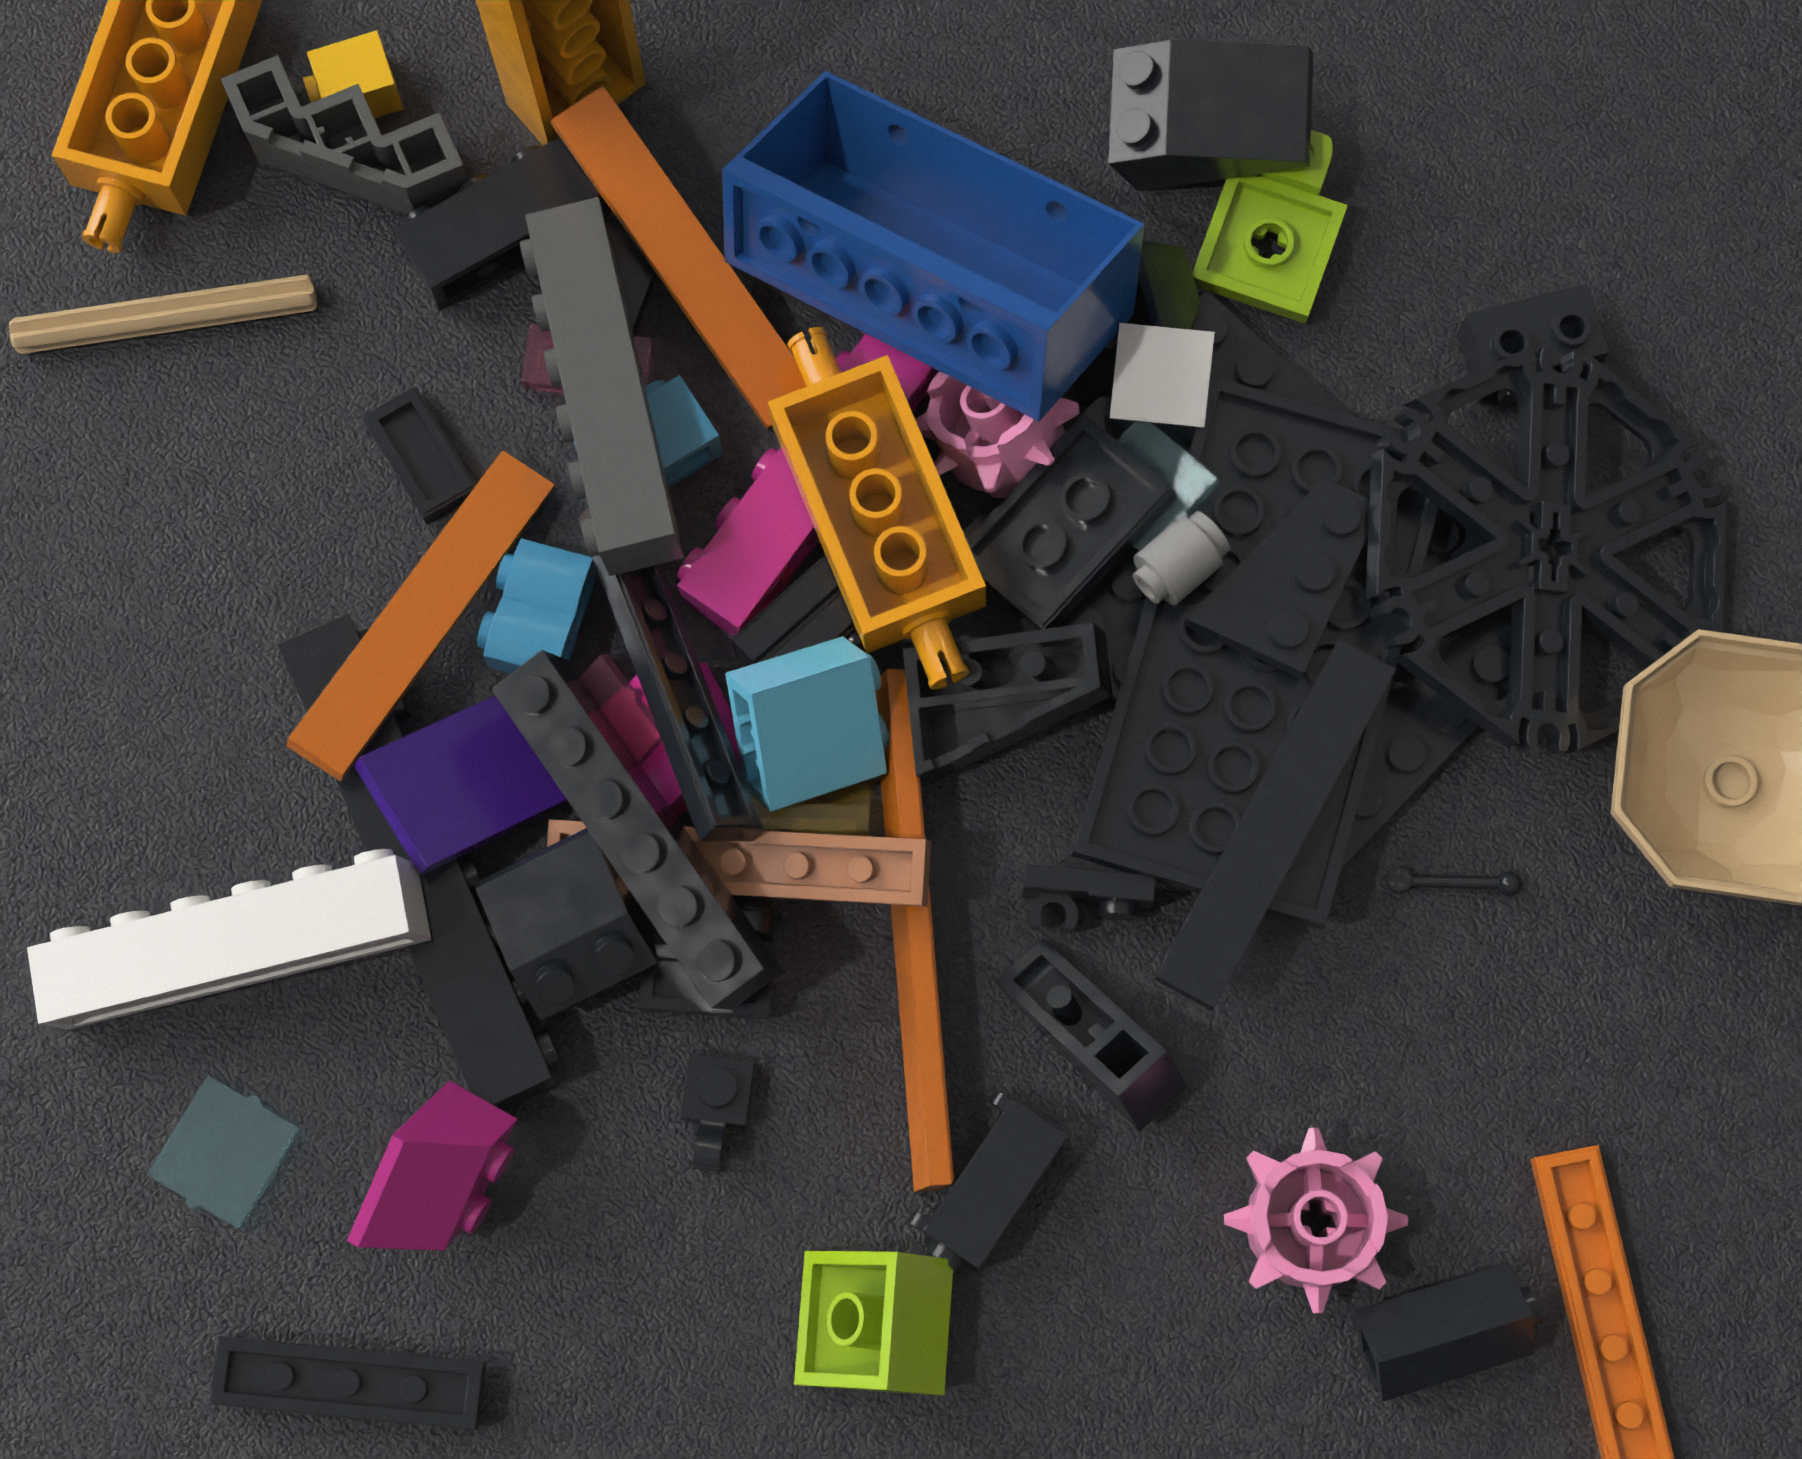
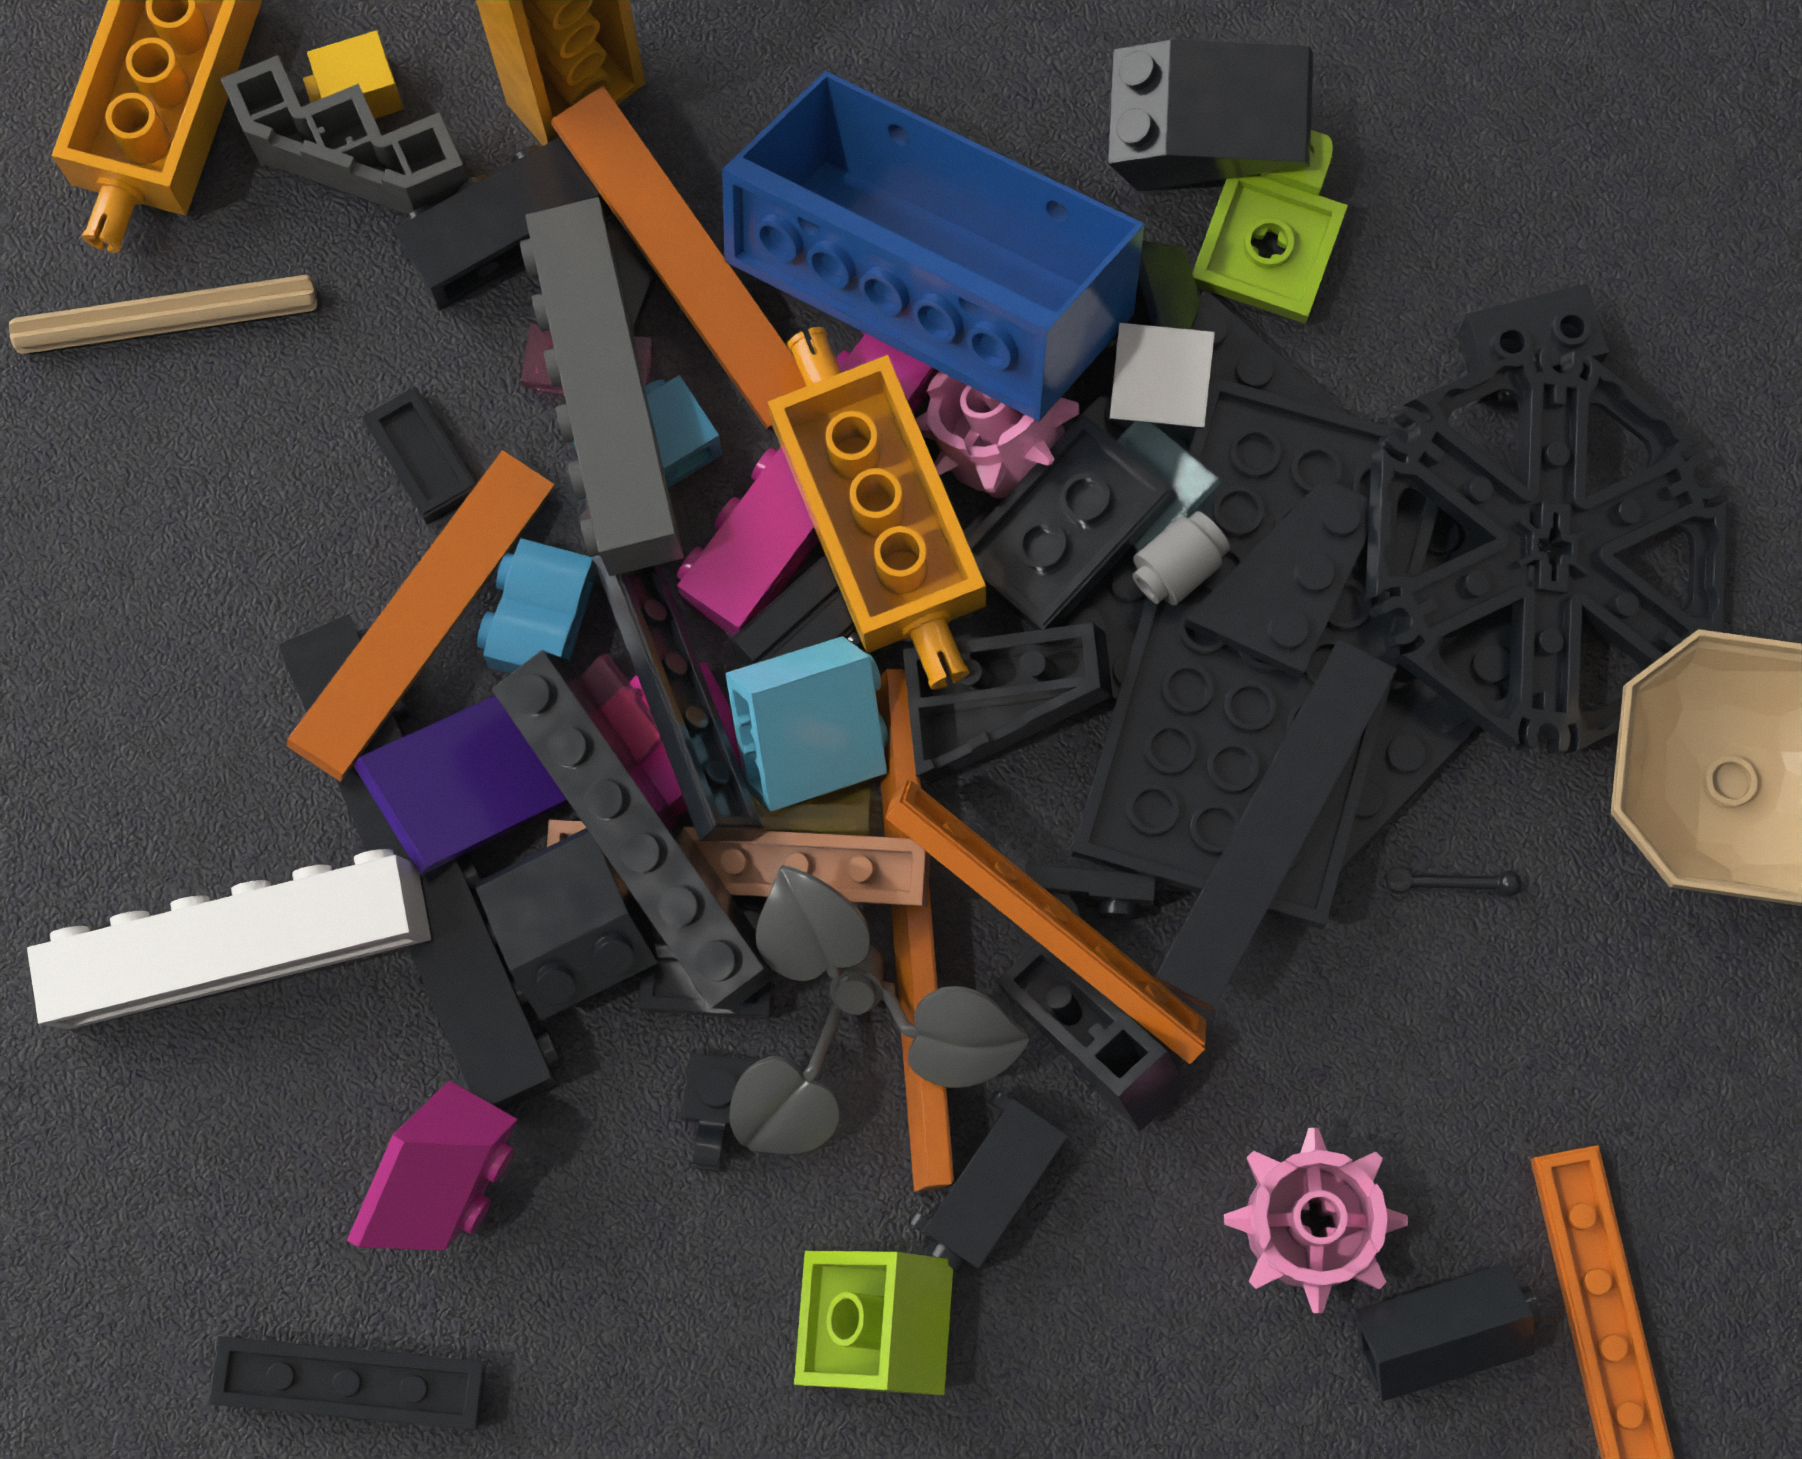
(223, 1152): clear light blue piece -> none
(812, 929): none -> dark grey plant
(1047, 920): none -> orange tile

